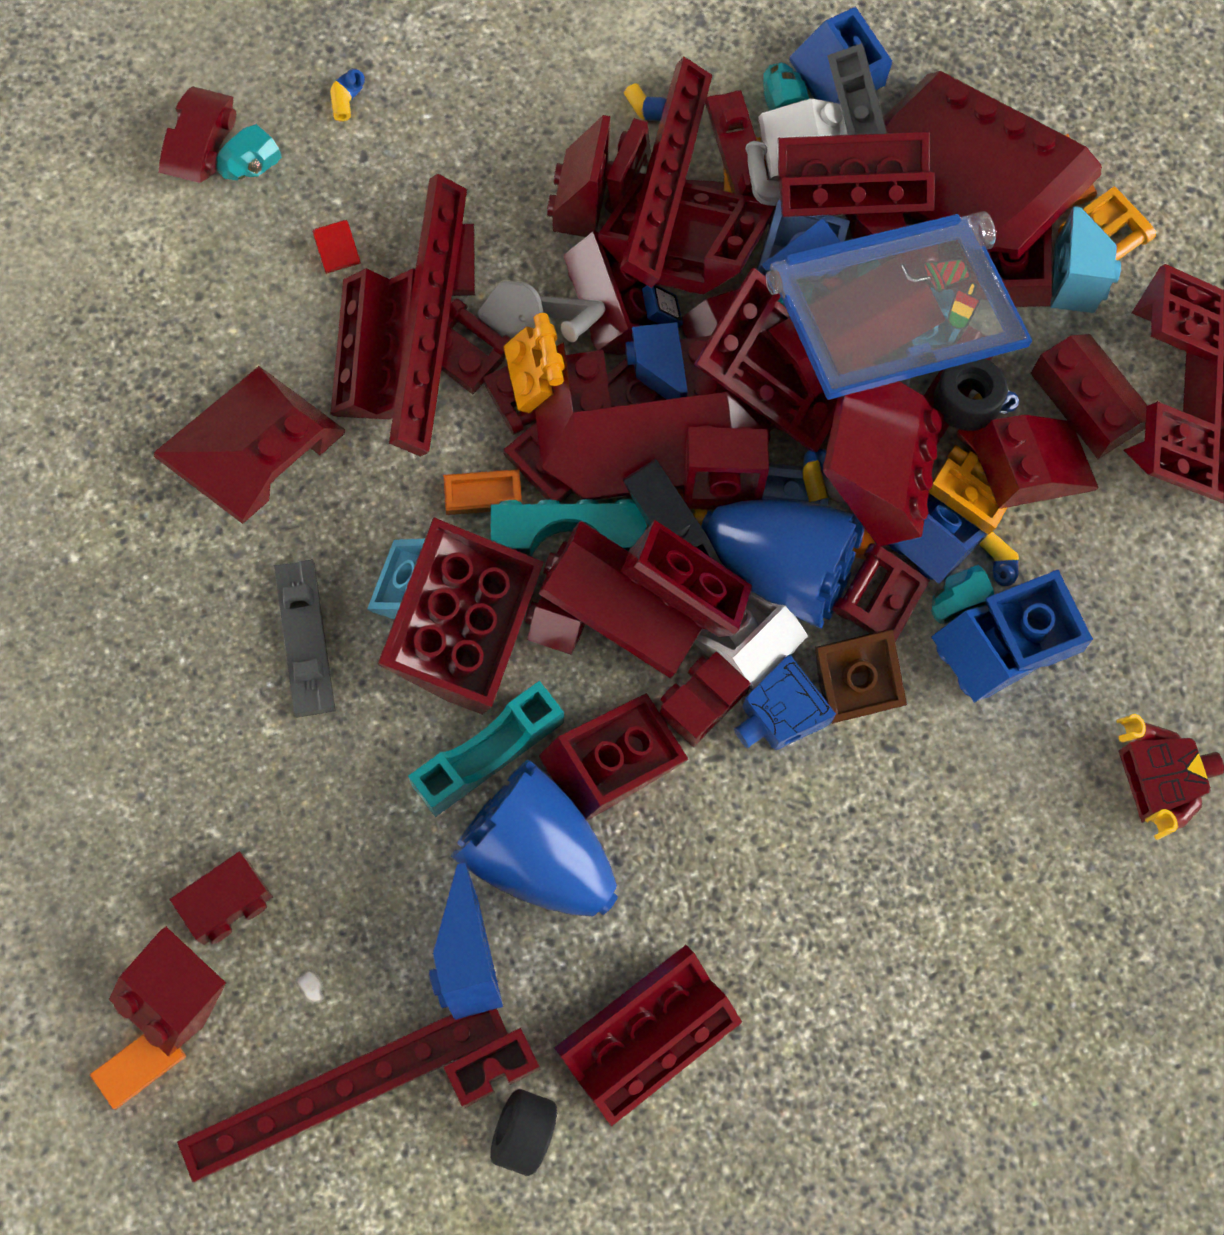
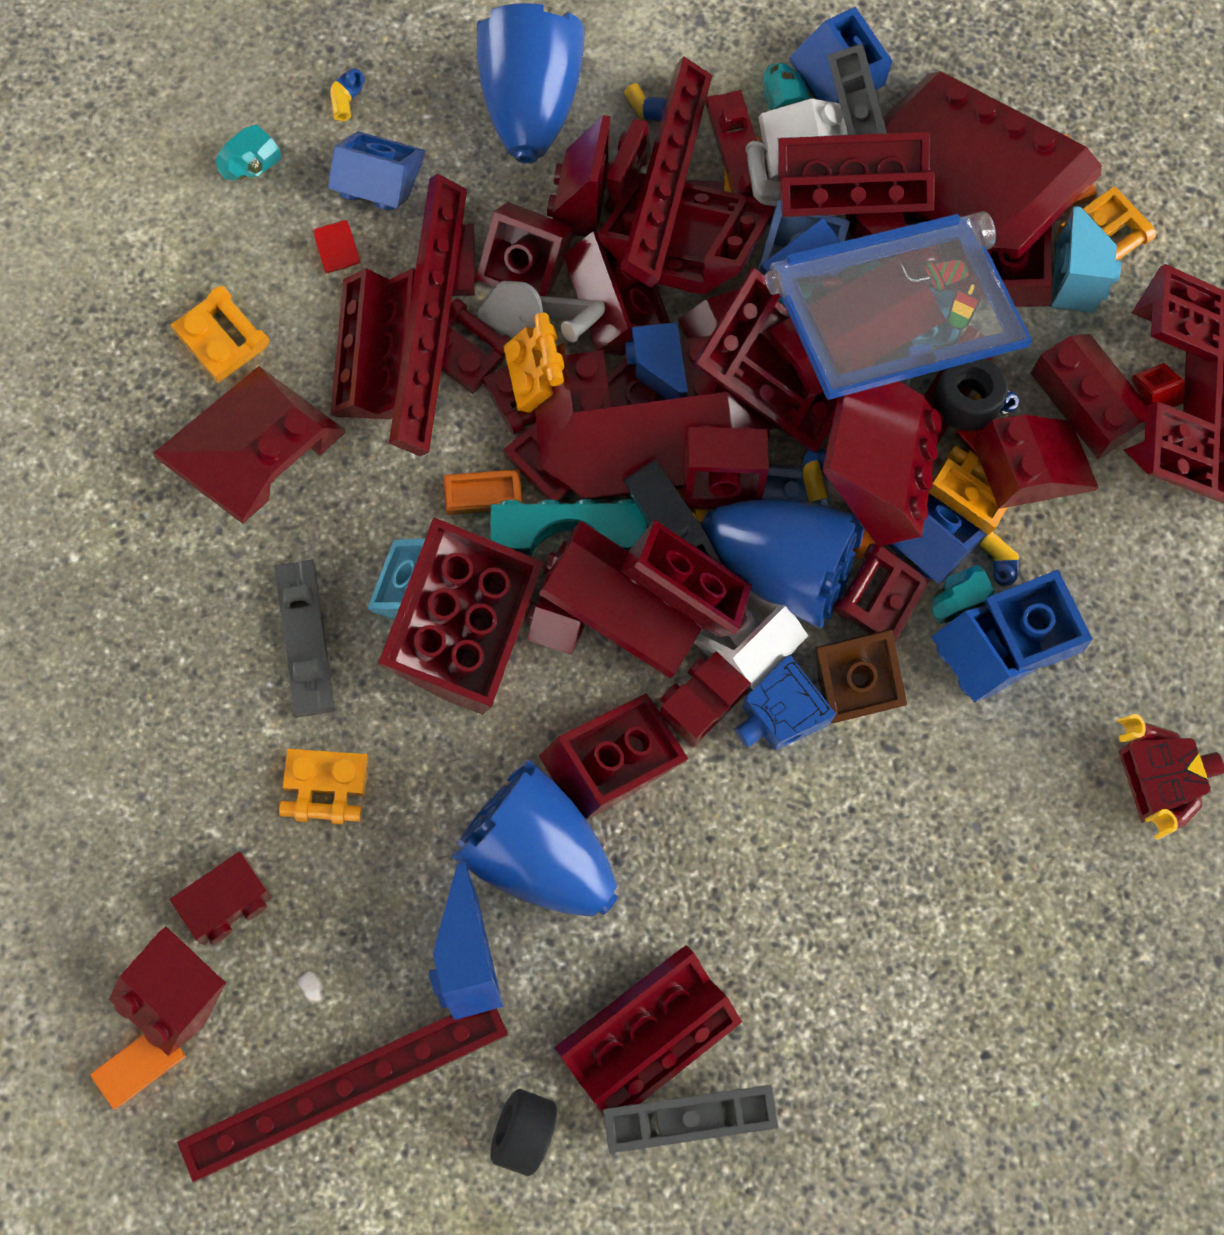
(200, 129): dark red brick -> none
(209, 340): none -> light orange plate
(324, 774): none -> light orange plate
(374, 169): none -> slope
(464, 768): teal arch -> none
(475, 1072): dark red brick -> none
(524, 248): none -> dark red slope
(529, 74): none -> blue cylinder
(661, 305): tile -> none
(690, 1118): none -> dark grey hinge
(1160, 385): none -> red slope

